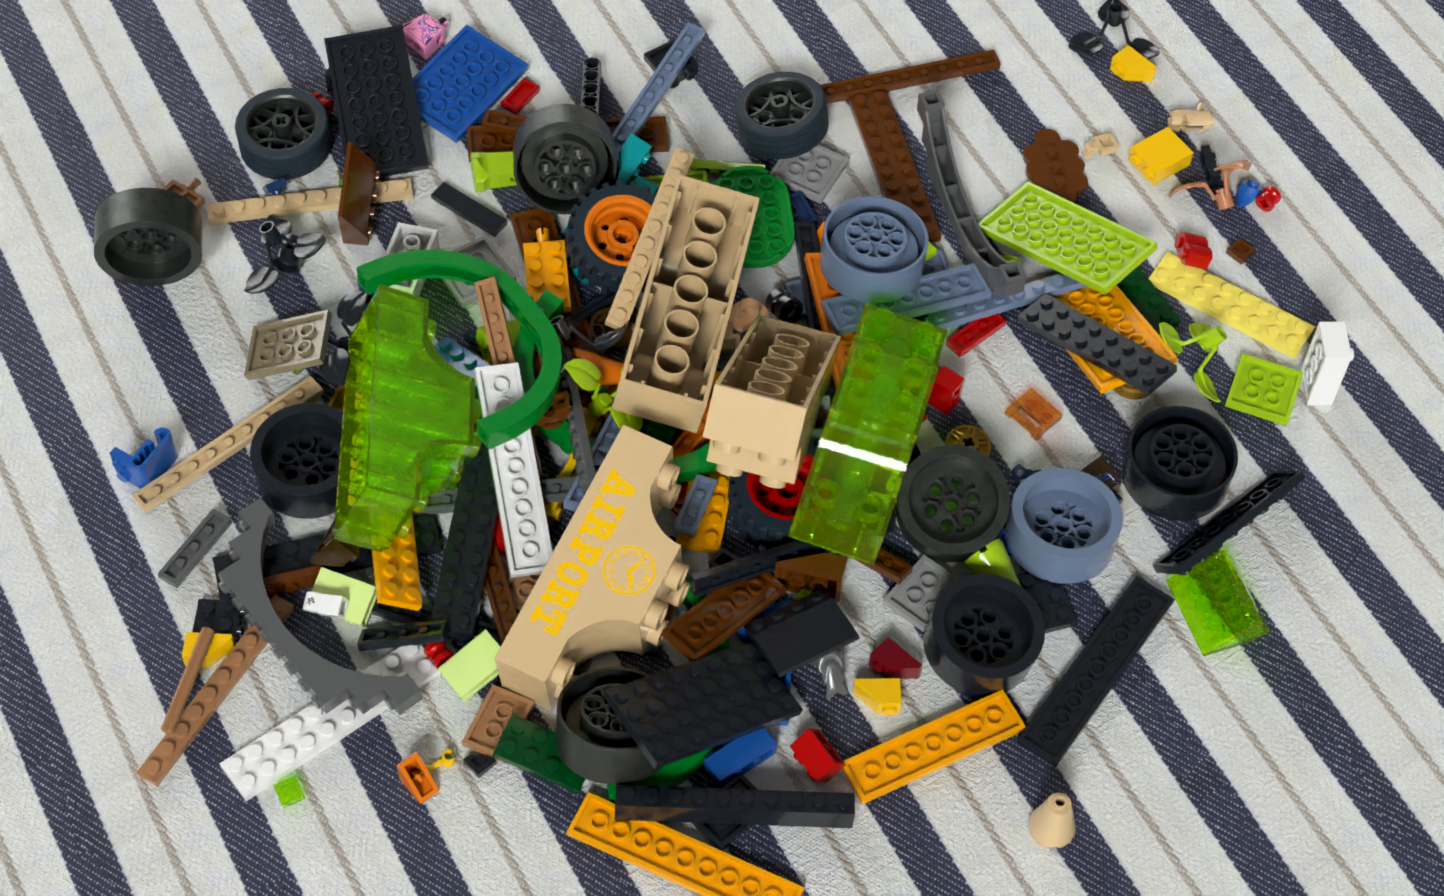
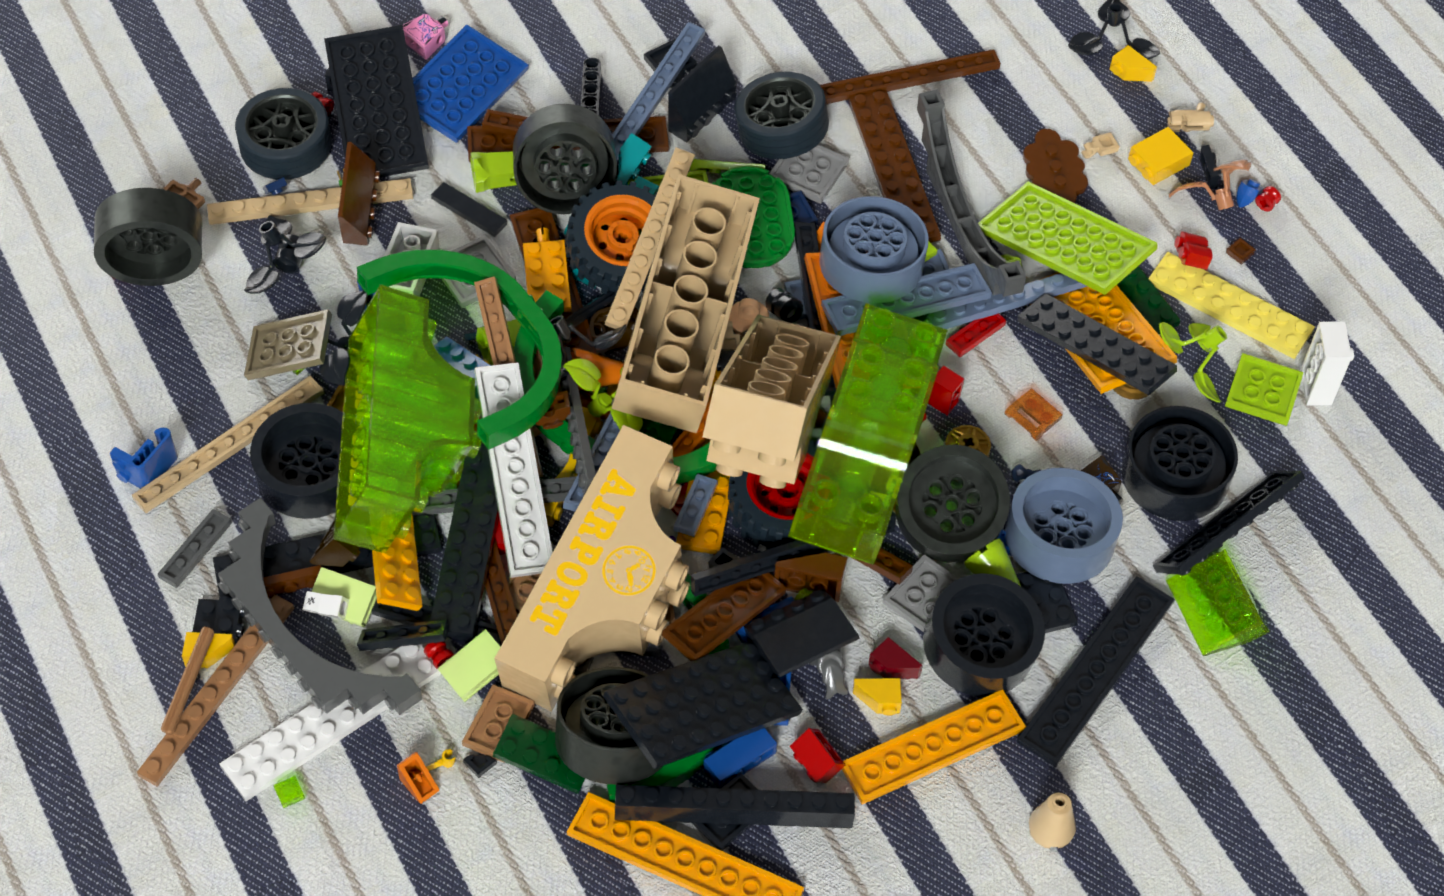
(520, 96): red tile -> none
(700, 95): none -> black slope

